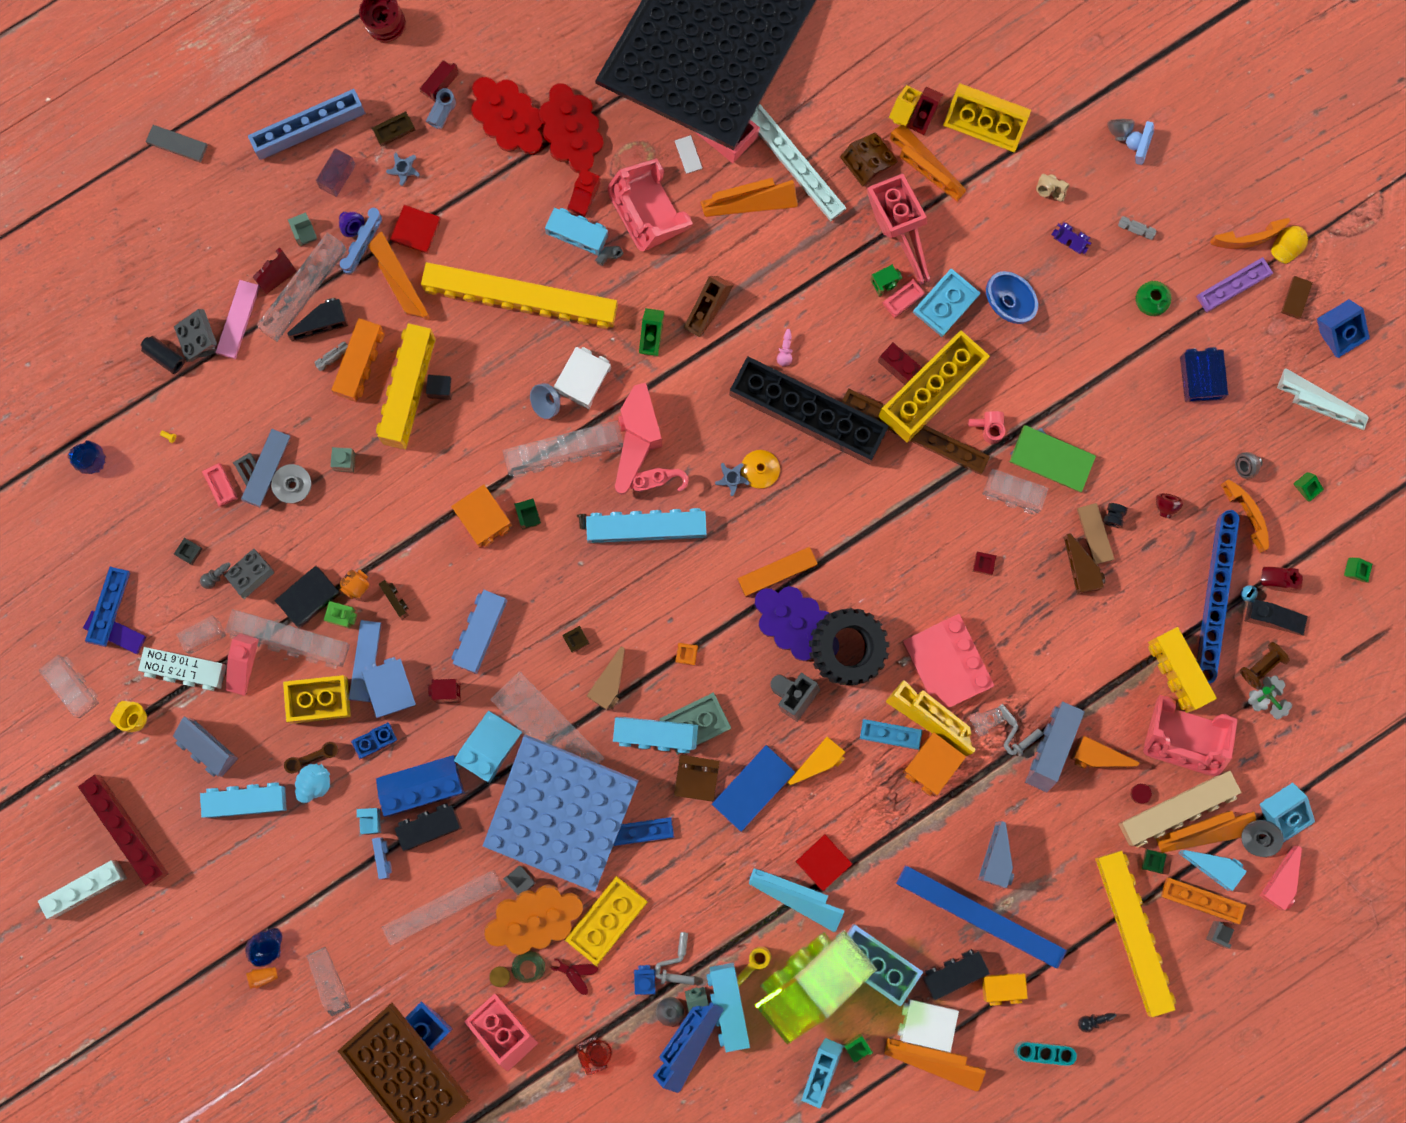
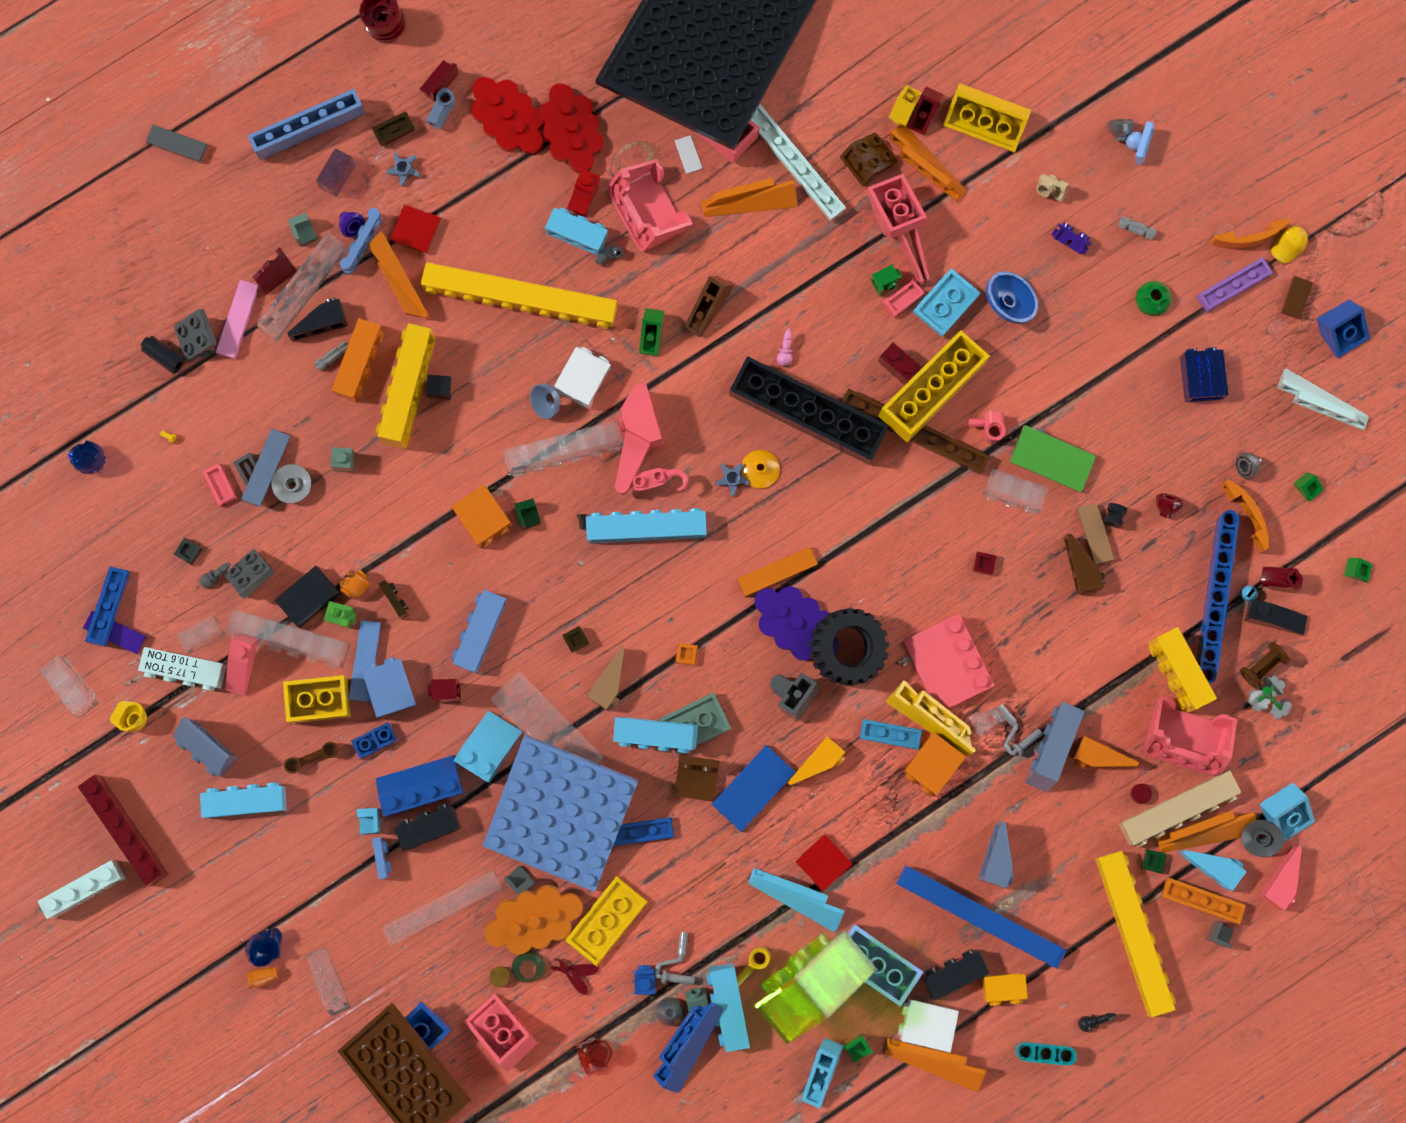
(312, 782): medium azure hair -> none

